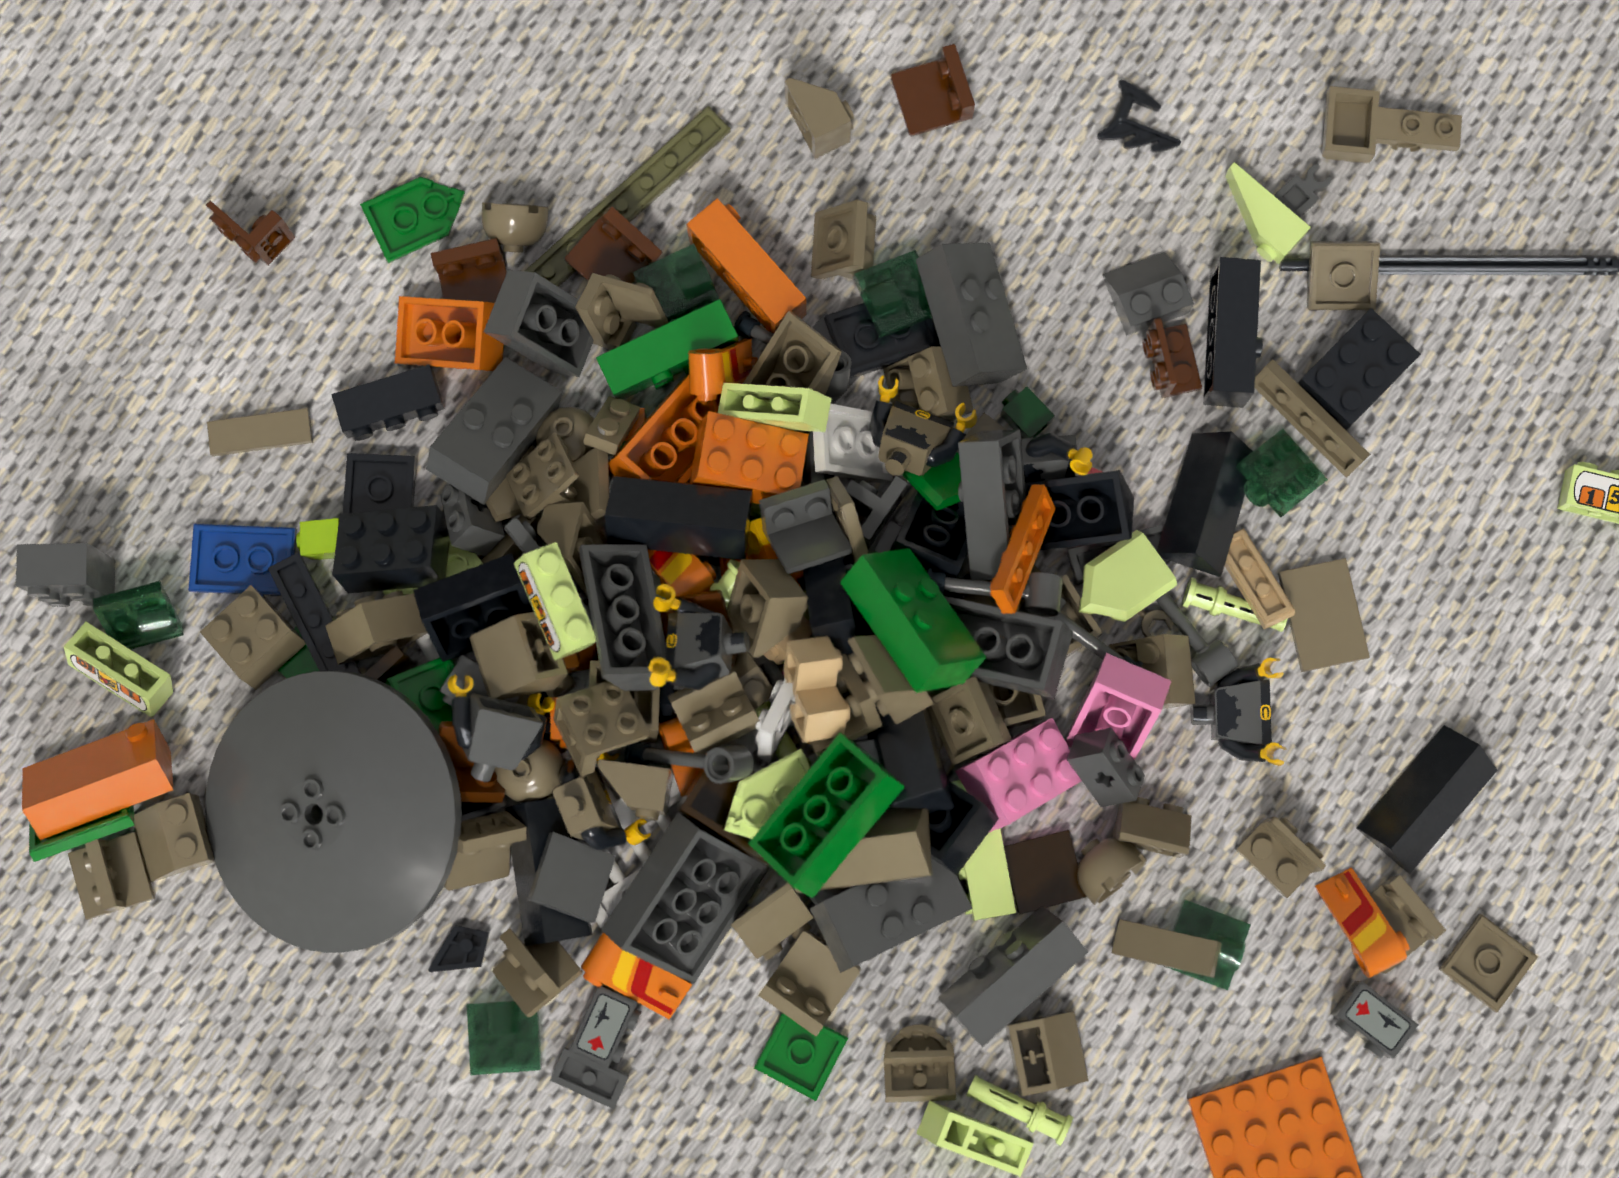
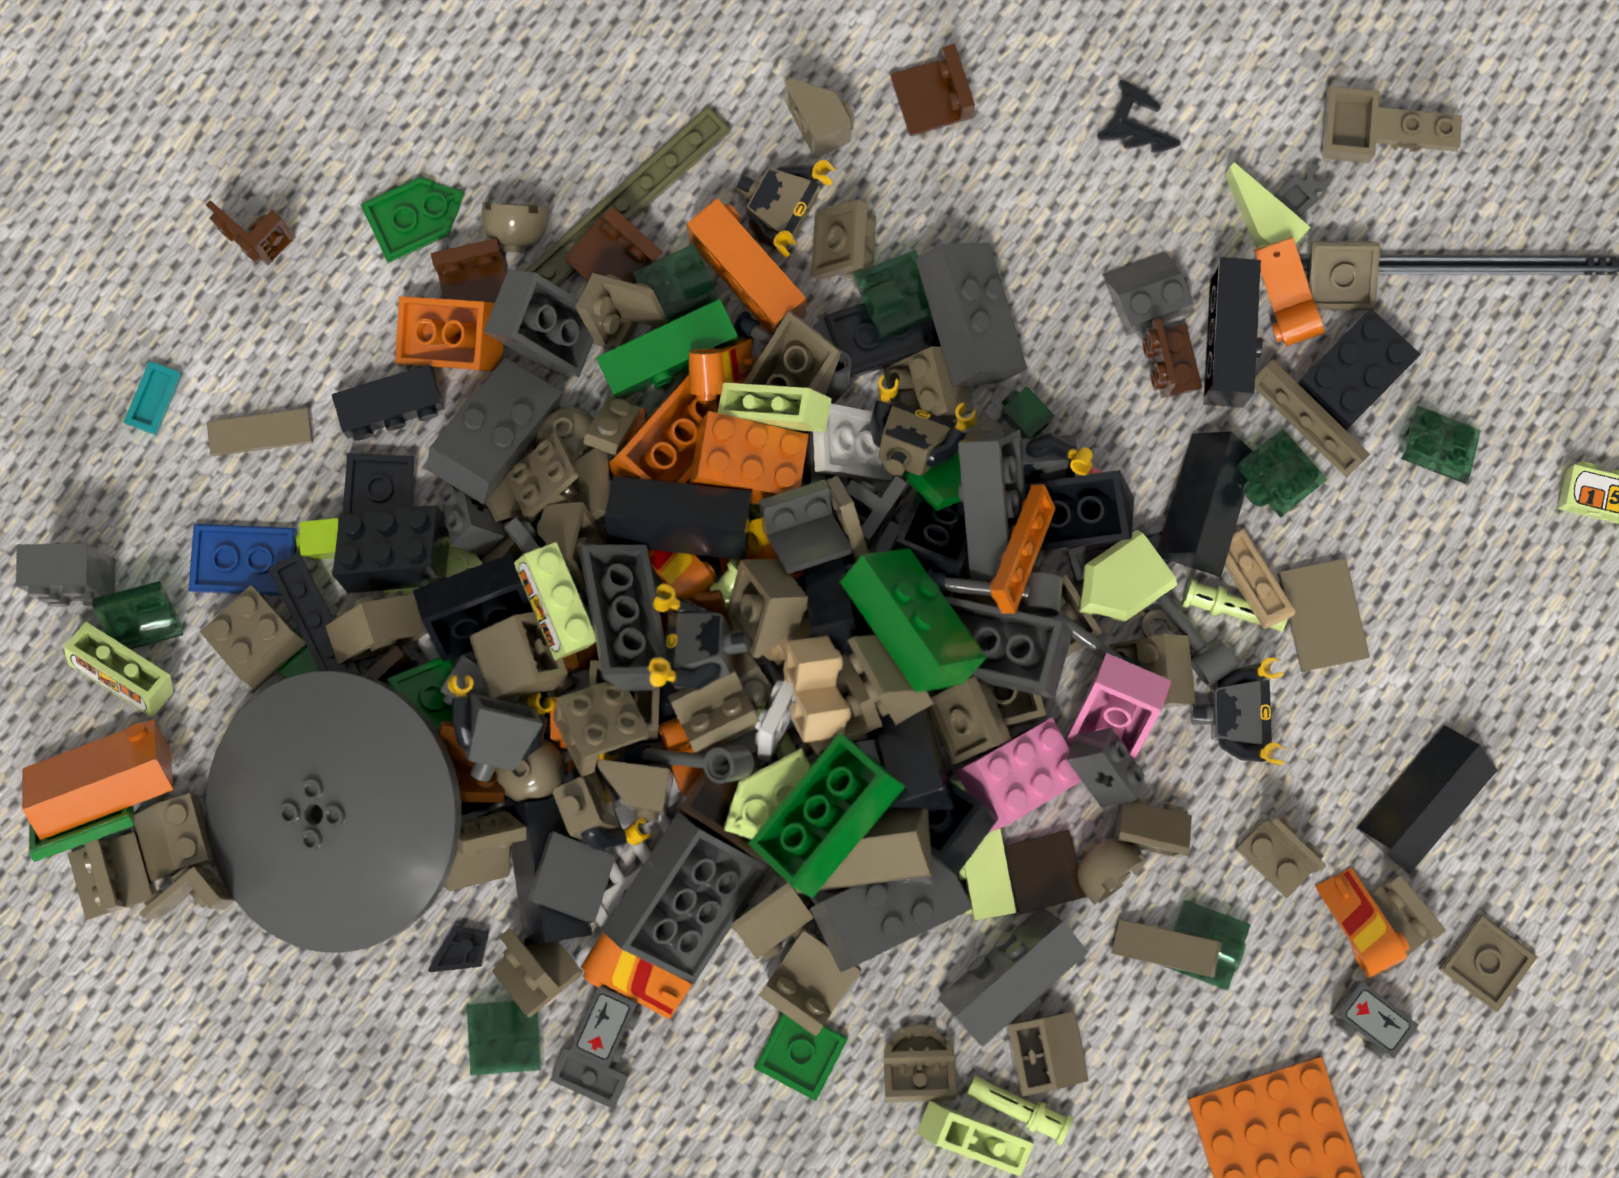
(152, 398): none -> teal tile
(198, 883): none -> dark tan bracket
(782, 201): none -> torso
(1288, 293): none -> orange door
(1440, 444): none -> clear green plate

